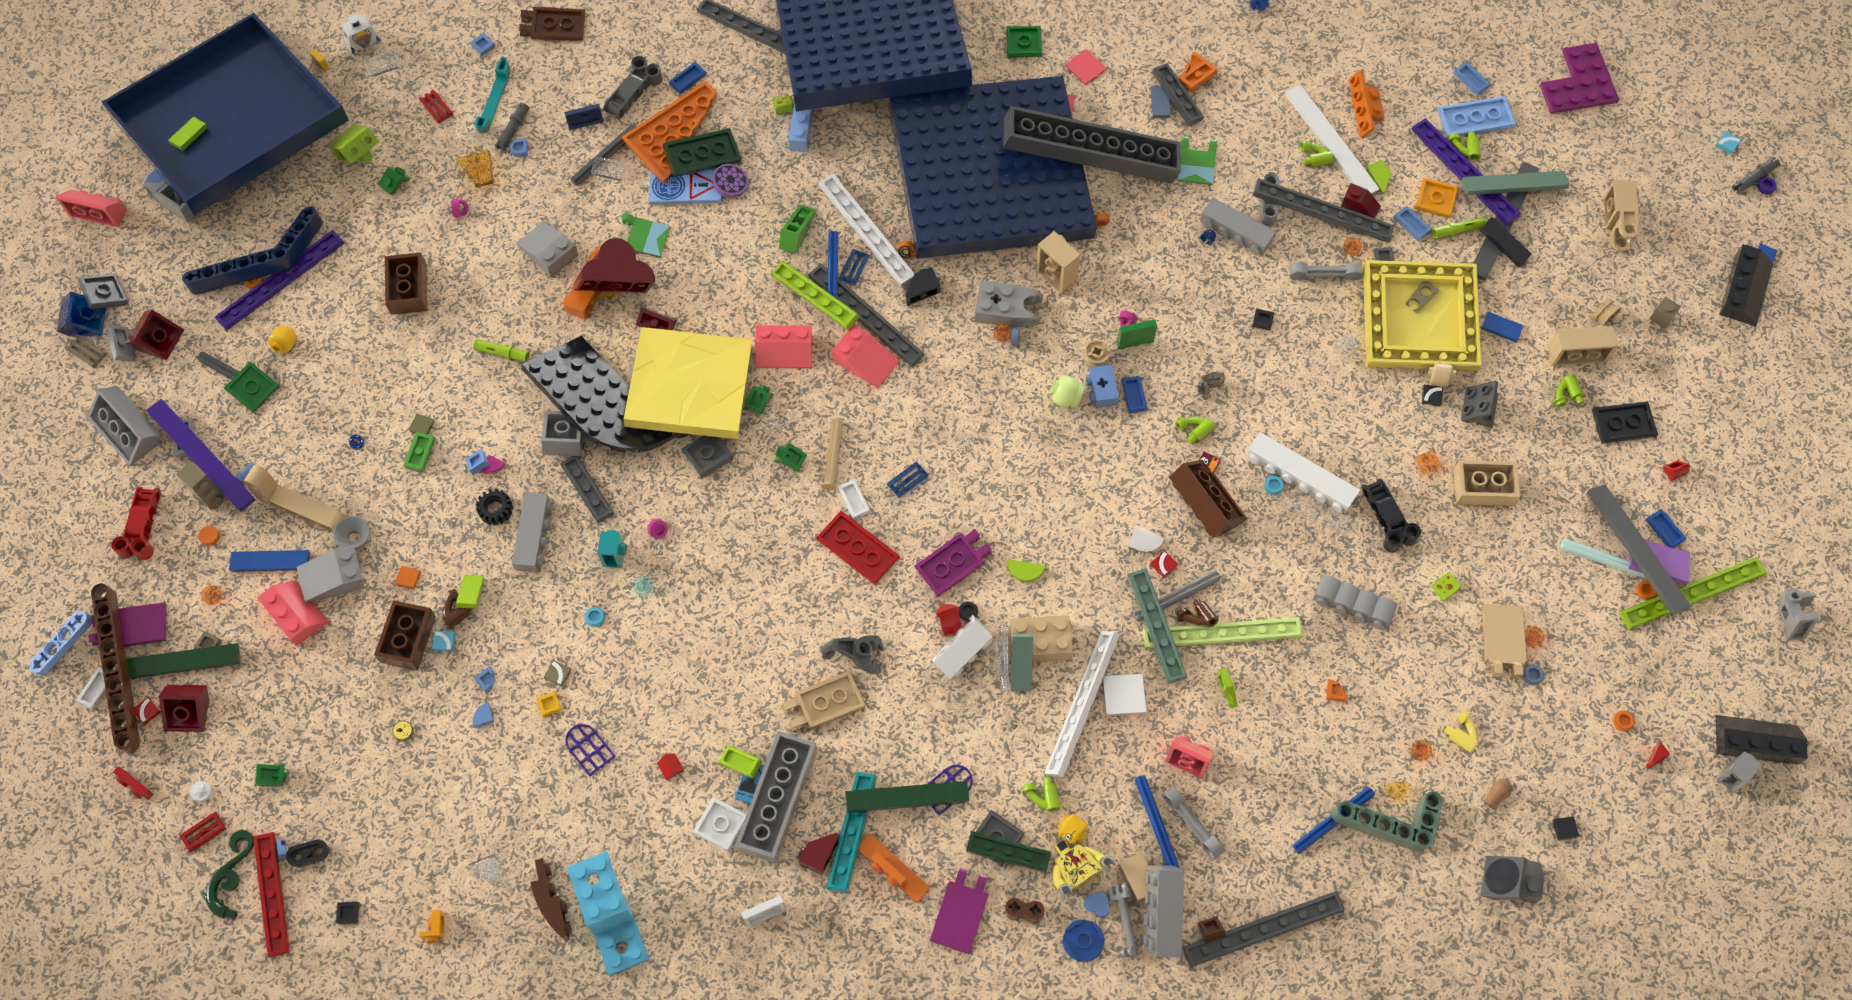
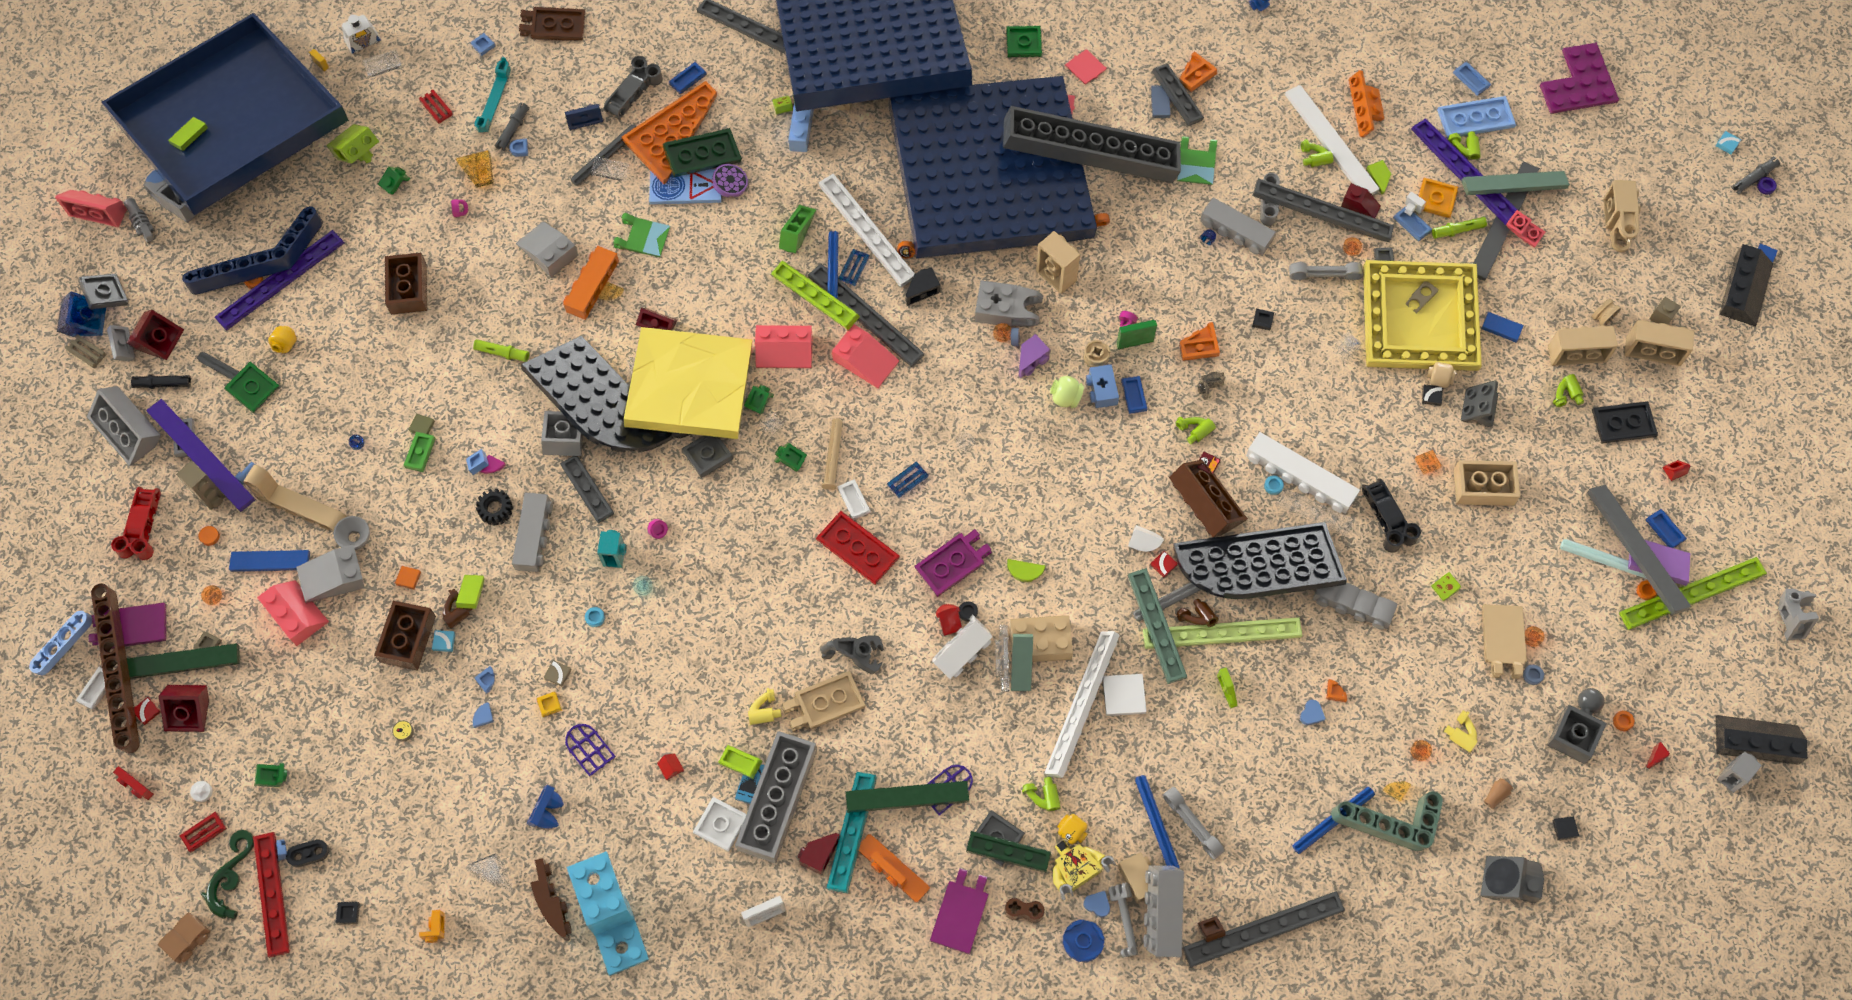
(139, 220): none -> light grey hinge
(152, 381): none -> black pin
(184, 938): none -> medium nougat brick
(542, 817): none -> blue tile
(615, 270): dark red brick -> none
(759, 716): none -> light yellow plant
(1032, 354): none -> medium lavender slope
(1189, 756): coral slope -> none
(1200, 344): none -> orange wing
(1262, 562): none -> plate
(1312, 713): none -> medium blue tile
(1414, 203): none -> white tile
(1505, 242): black tile -> none
(1525, 229): none -> coral slope
(1588, 728): none -> dark grey brick
(1659, 342): none -> tan brick

